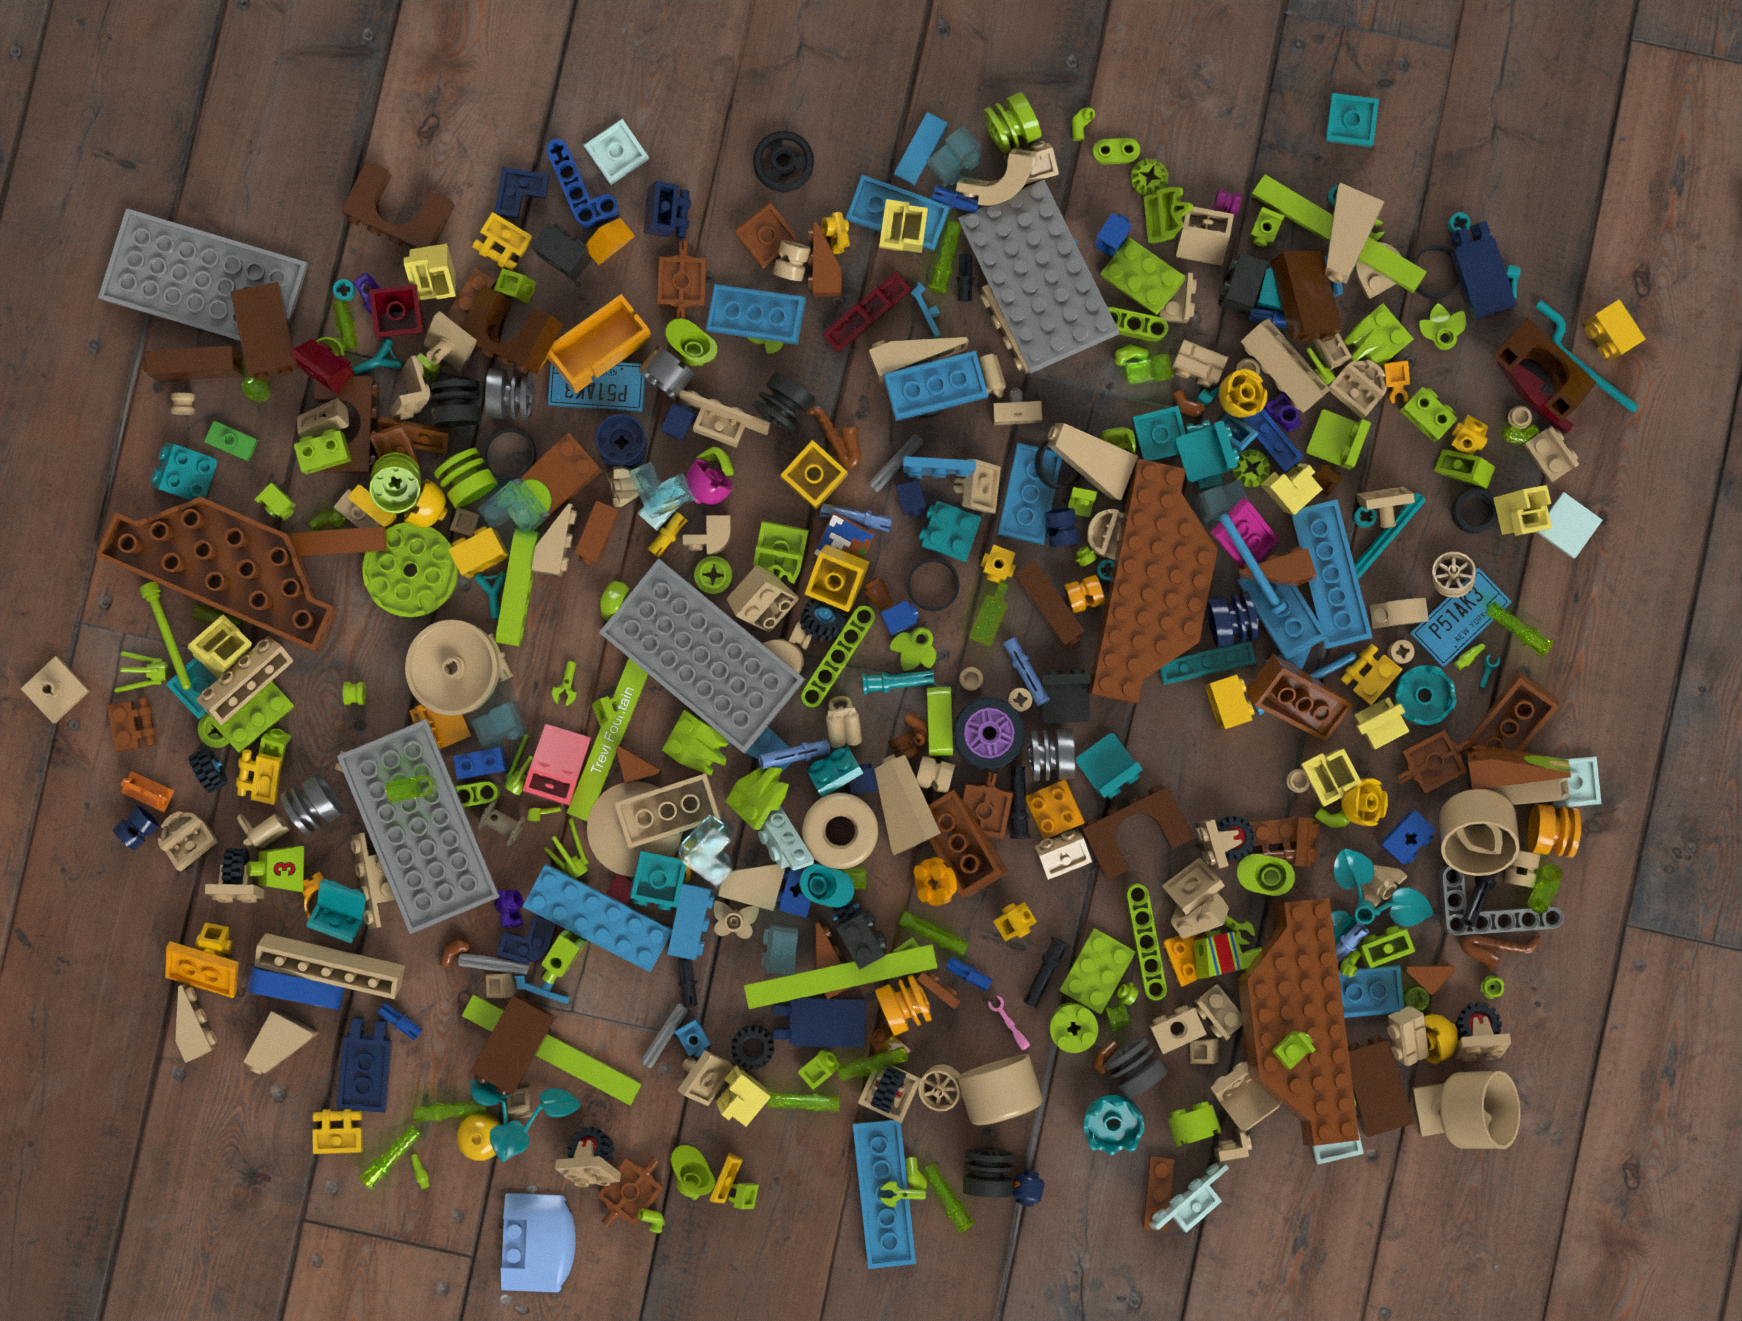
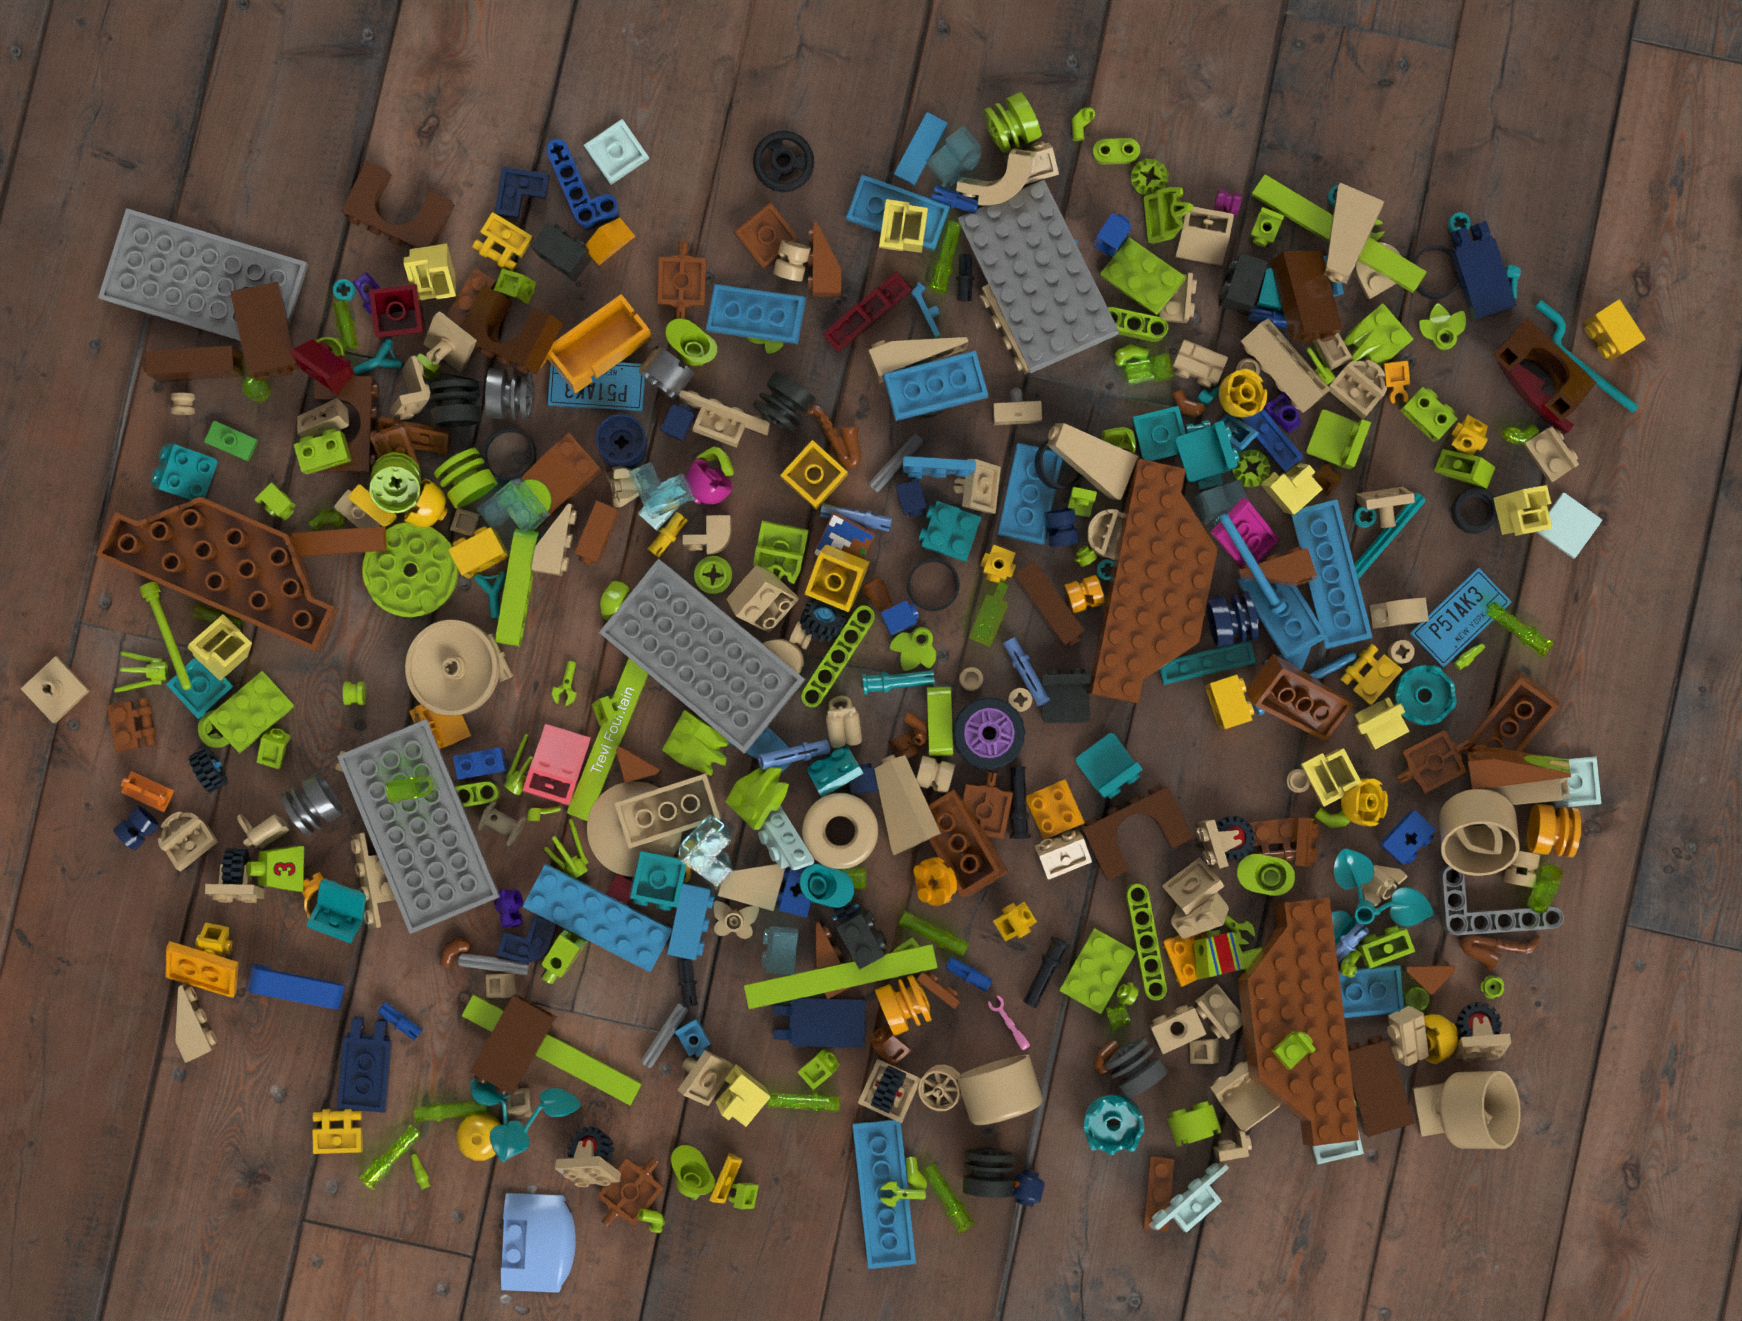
(244, 680): tan brick -> none
(265, 780): yellow plate -> none
(277, 1041): tan slope -> none
(329, 966): tan brick -> none
(500, 724): clear light blue brick -> none
(544, 990): dark azure piece -> none
(662, 208): dark blue brick -> none
(756, 1061): black tyre -> none
(837, 229): yellow plate -> none
(862, 1066): clear neon green pin -> none
(992, 375): tan piece -> none
(1052, 755): flat silver wheel -> none
(1061, 1020): lime brick -> none
(1352, 120): teal plate -> none
(1453, 574): tan wheel -> none
(1477, 899): black pin -> none
(1488, 668): teal hand -> none
(1519, 417): tan plate -> none

